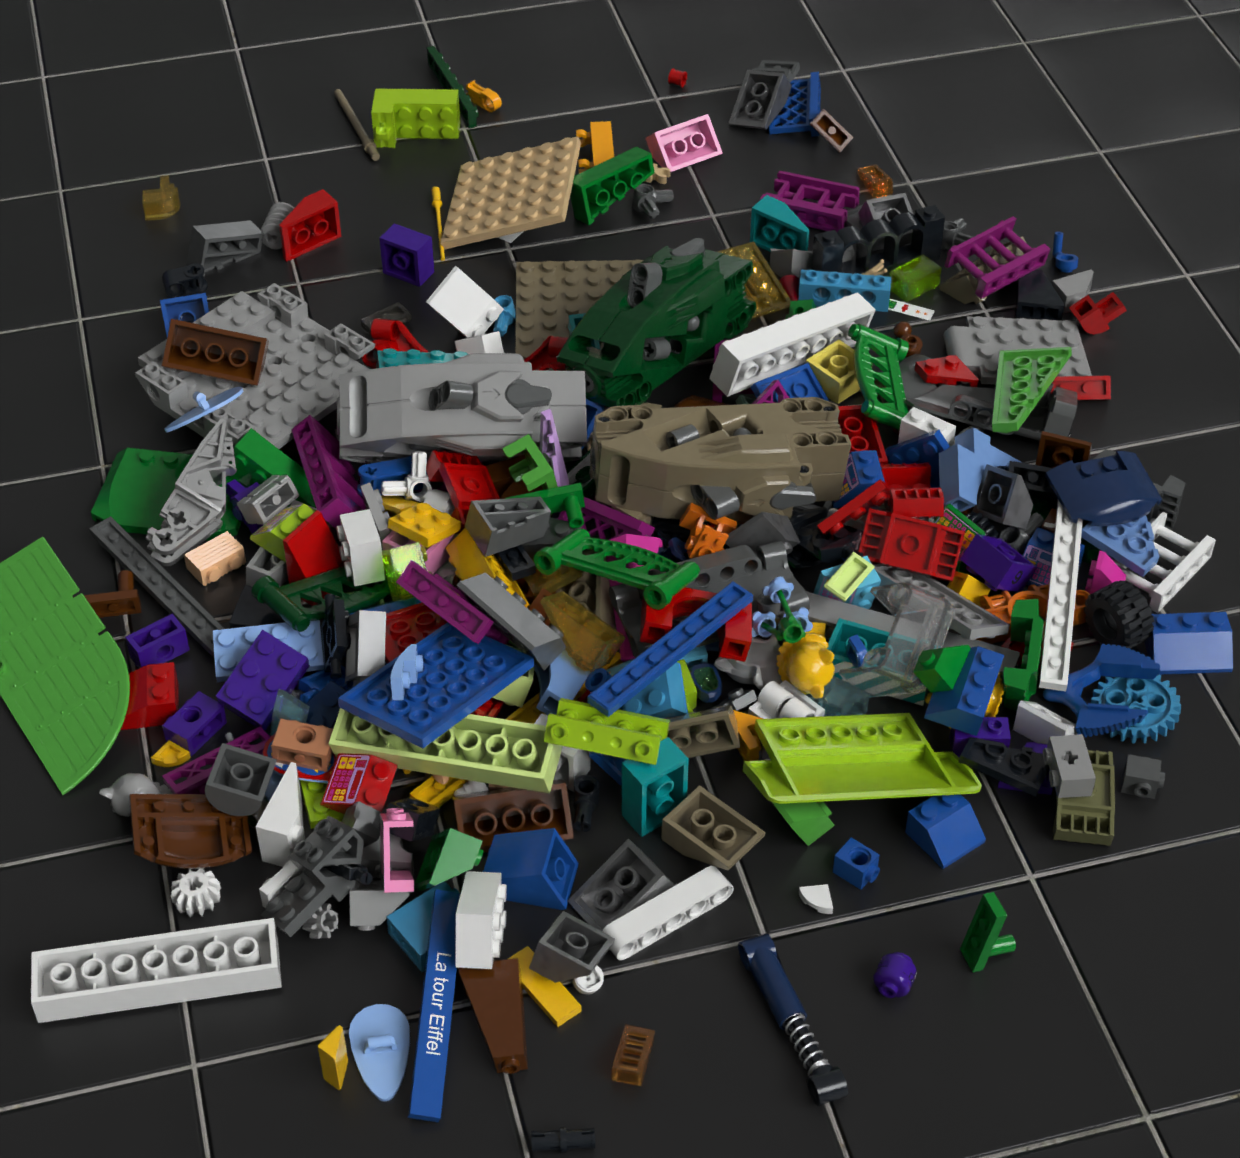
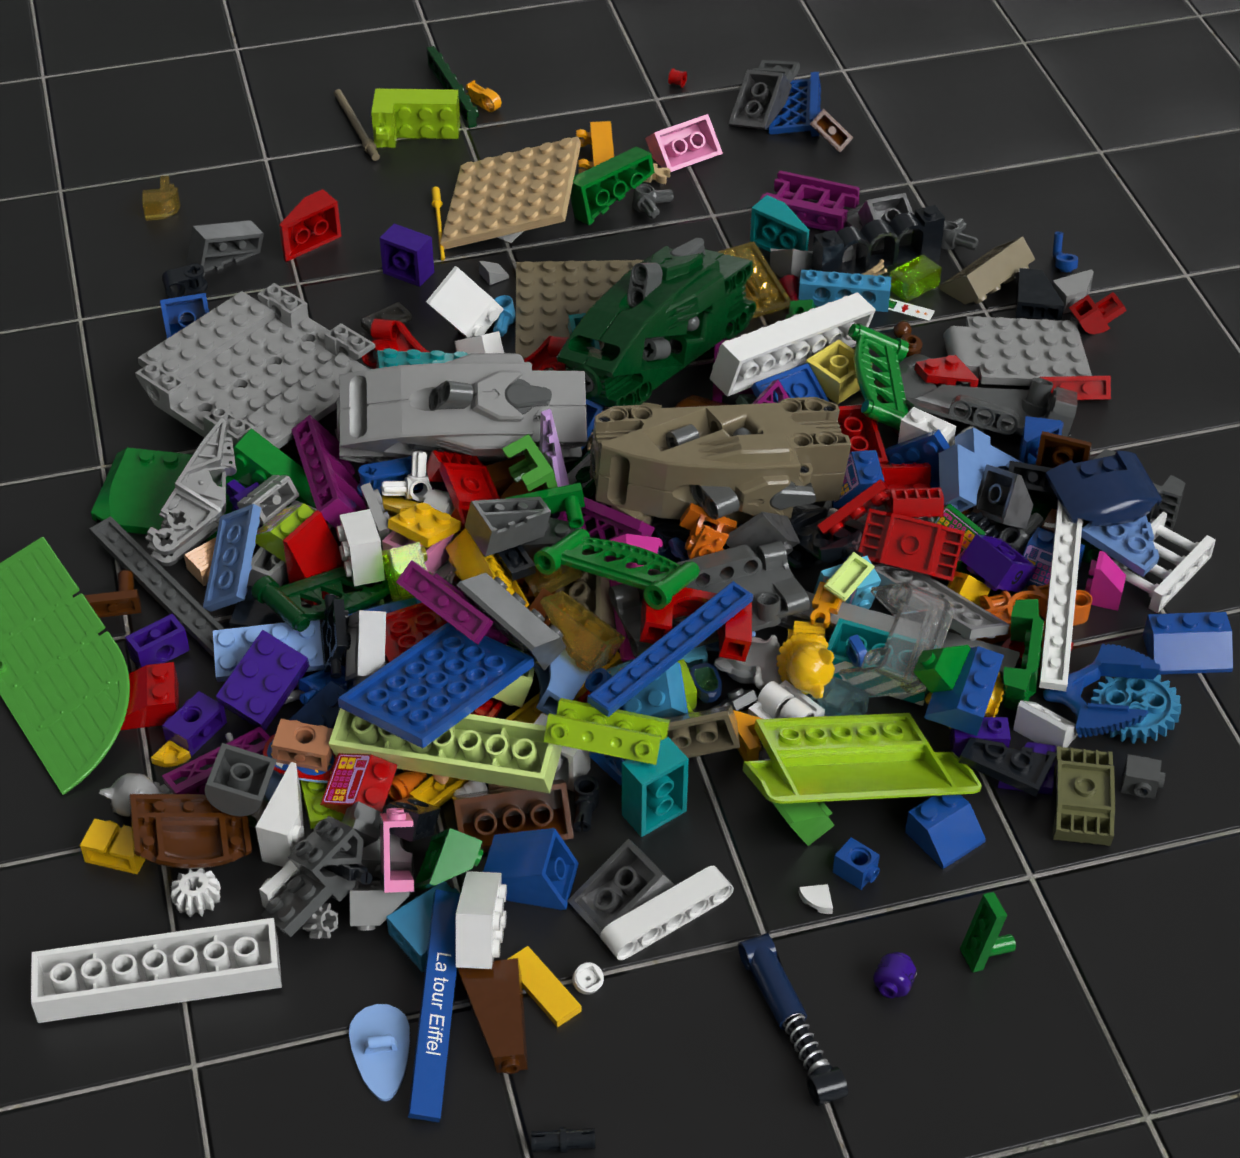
(110, 847): none -> yellow piece
(205, 407): light blue shield -> none
(215, 352): reddish brown slope -> none
(232, 558): none -> medium blue plate
(271, 228): light grey piece -> none
(288, 708): clear light blue slope -> none
(334, 1057): yellow slope -> none
(405, 671): light blue slope -> none
(405, 783): none -> orange cone
(492, 272): none -> light grey slope
(569, 949): flat silver slope -> none
(627, 1073): clear orange slope -> none
(709, 830): dark tan slope -> none
(792, 625): plant -> none
(824, 604): none -> light orange plate
(876, 181): clear orange slope -> none
(1001, 274): magenta fence -> none
(1022, 381): bright green wing -> none
(1031, 436): none -> blue slope
(1069, 766): light grey brick -> none
(1119, 615): black tyre -> none

